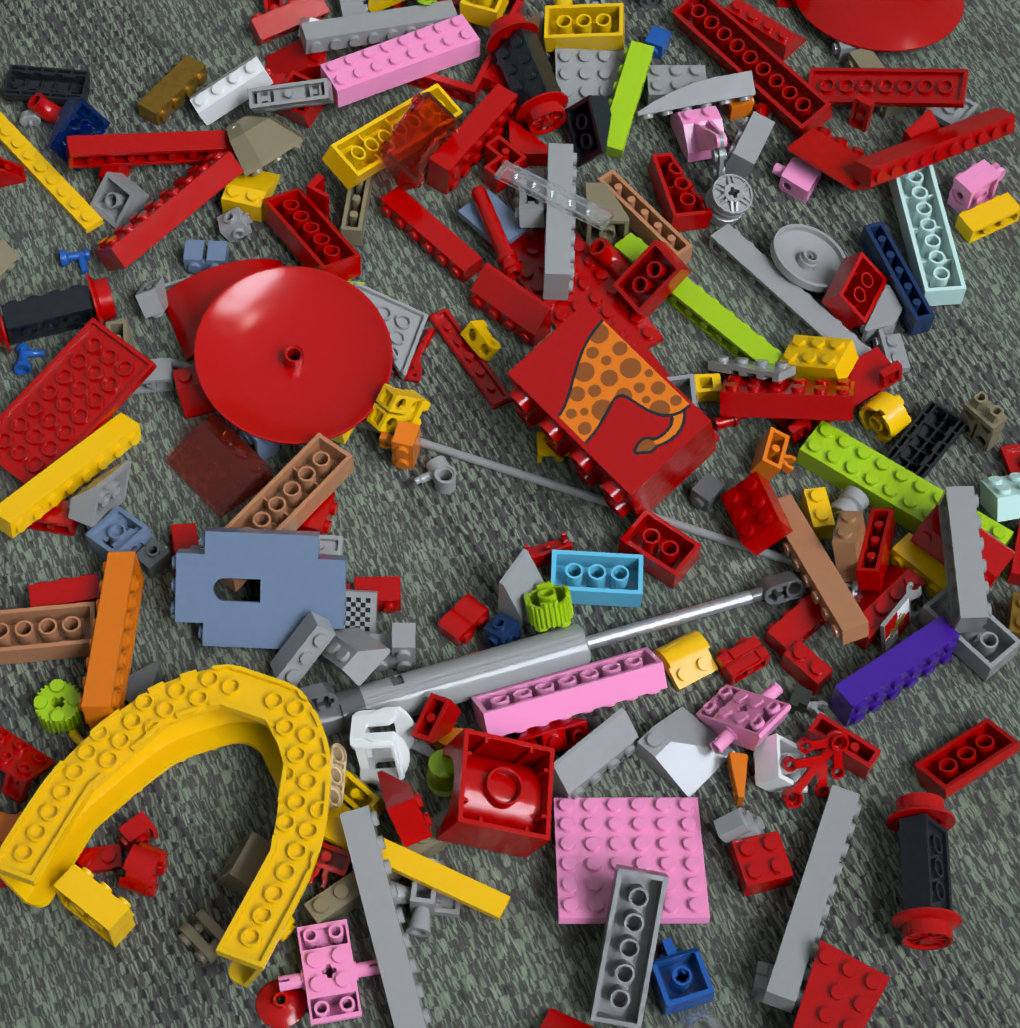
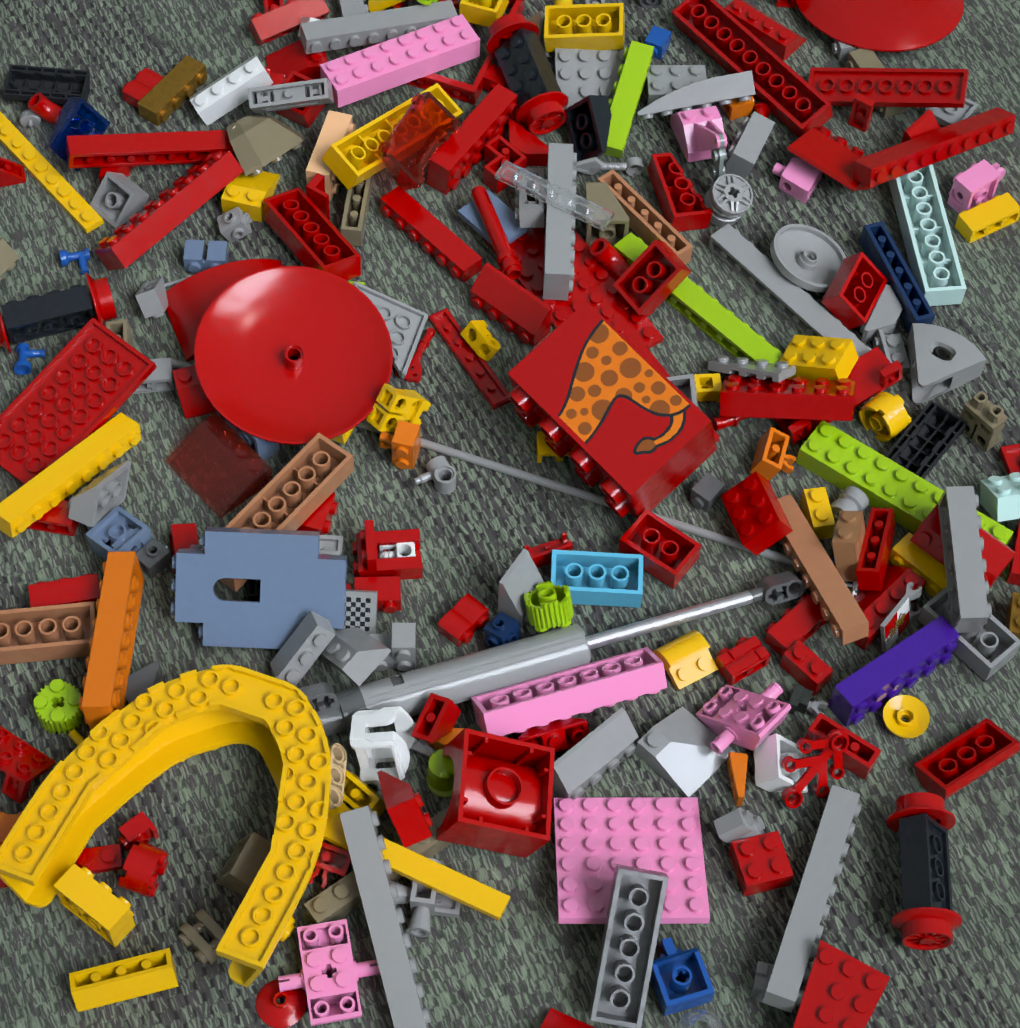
(123, 980): none -> yellow brick
(140, 86): none -> red brick
(335, 127): none -> light nougat brick
(390, 547): none -> red brick
(594, 165): none -> light grey piece
(910, 708): none -> yellow dish
(940, 361): none -> light grey piece

